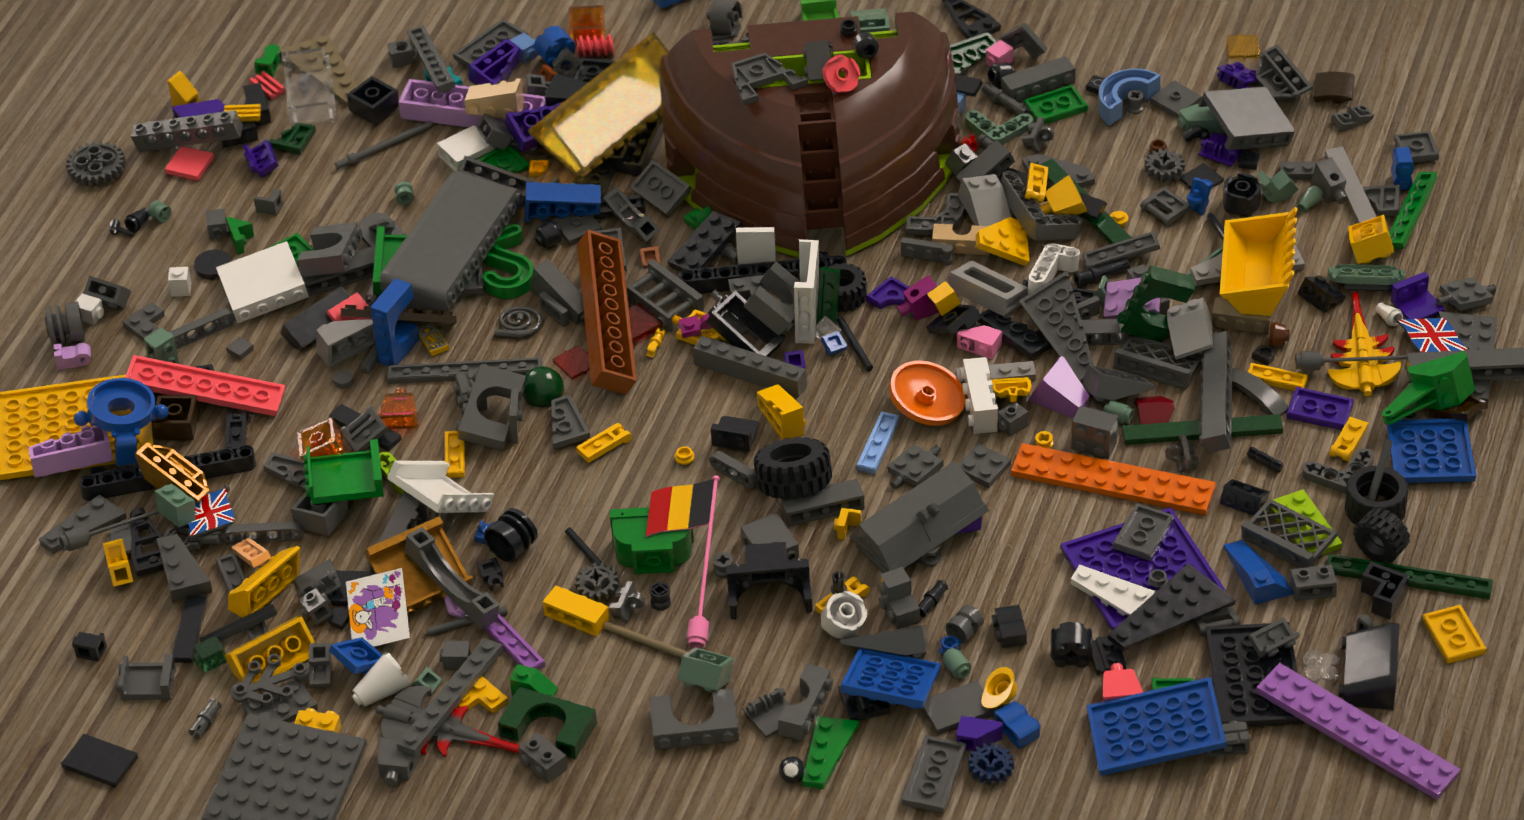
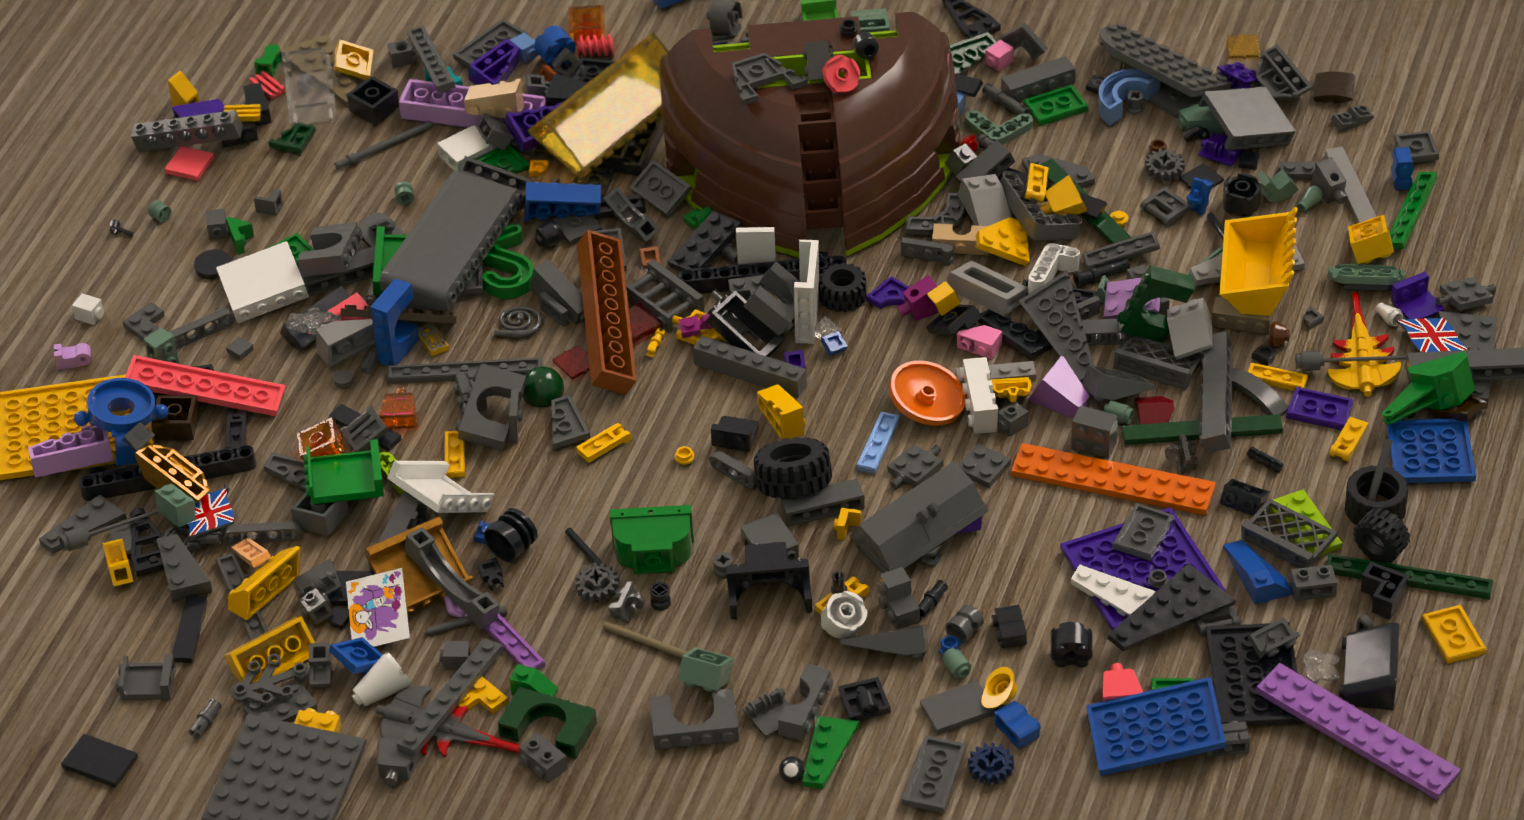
(65, 323): dark grey wheel -> none
(89, 646): black brick -> none
(95, 163): dark grey gear -> none
(108, 292): dark grey brick -> none
(136, 219): black cone -> none
(138, 436): none -> dark grey panel
(179, 281): white brick -> none
(209, 654): clear green brick -> none
(242, 624): black axle -> none
(261, 158): dark purple bracket -> none
(311, 320): none -> clear plate
(353, 59): none -> yellow plate
(429, 679): sand green slope -> none
(575, 610): yellow brick -> none
(684, 509): flag -> none
(828, 294): dark green plate -> none
(854, 343): black bar -> none
(890, 678): blue plate -> none
(978, 731): dark purple slope -> none
(997, 71): black head -> none
(1037, 135): dark grey hips -> none
(1044, 436): yellow bush -> none
(1105, 655): black plate -> none
(1160, 61): none -> dark grey plate
(1312, 318): none -> dark grey tile
(1320, 293): black bracket -> none
(1341, 478): dark grey beam -> none
(1384, 199): dark grey wing -> none

